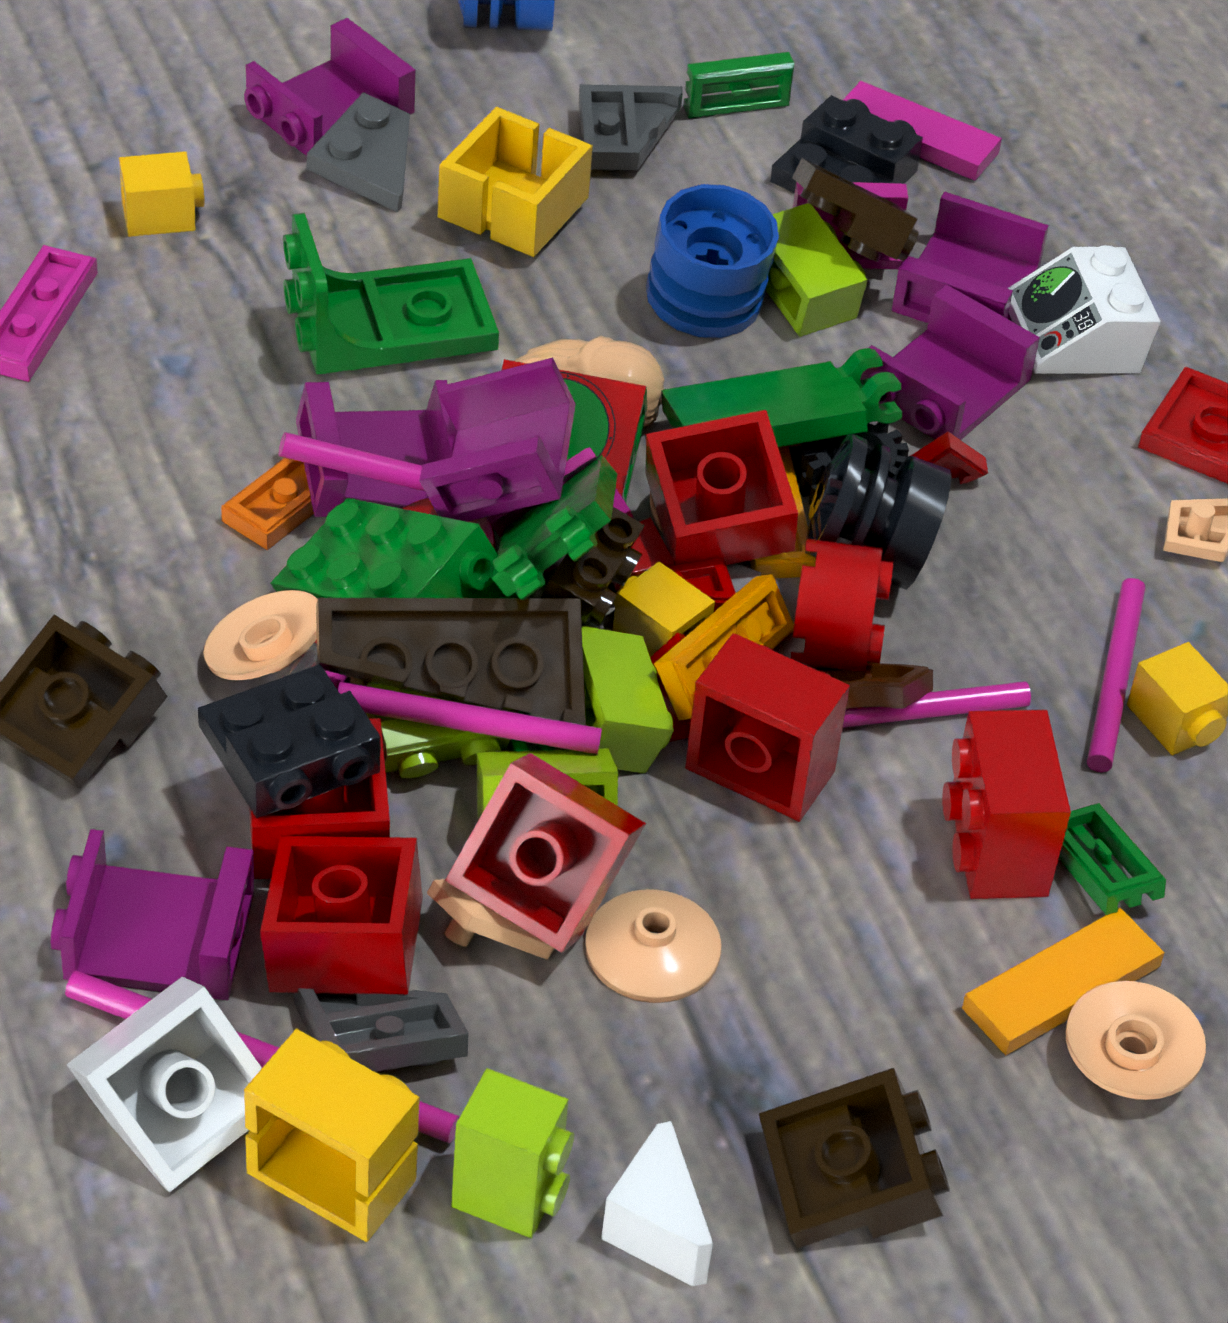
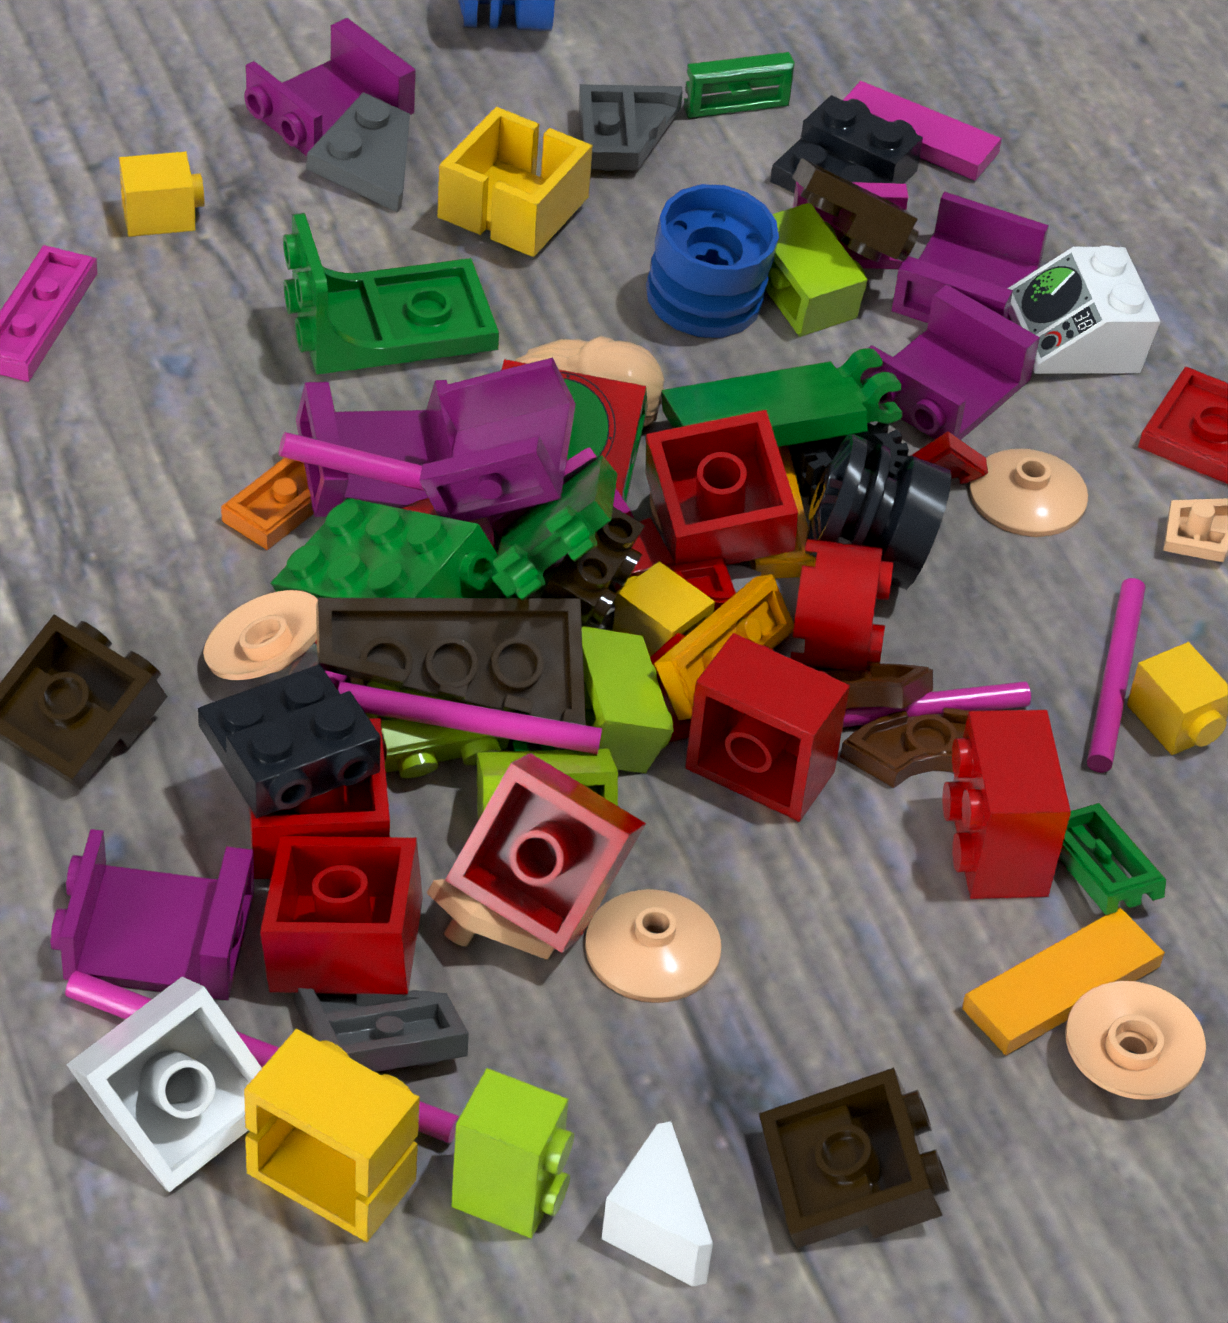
(904, 745): none -> reddish brown tile
(1029, 493): none -> light nougat dish

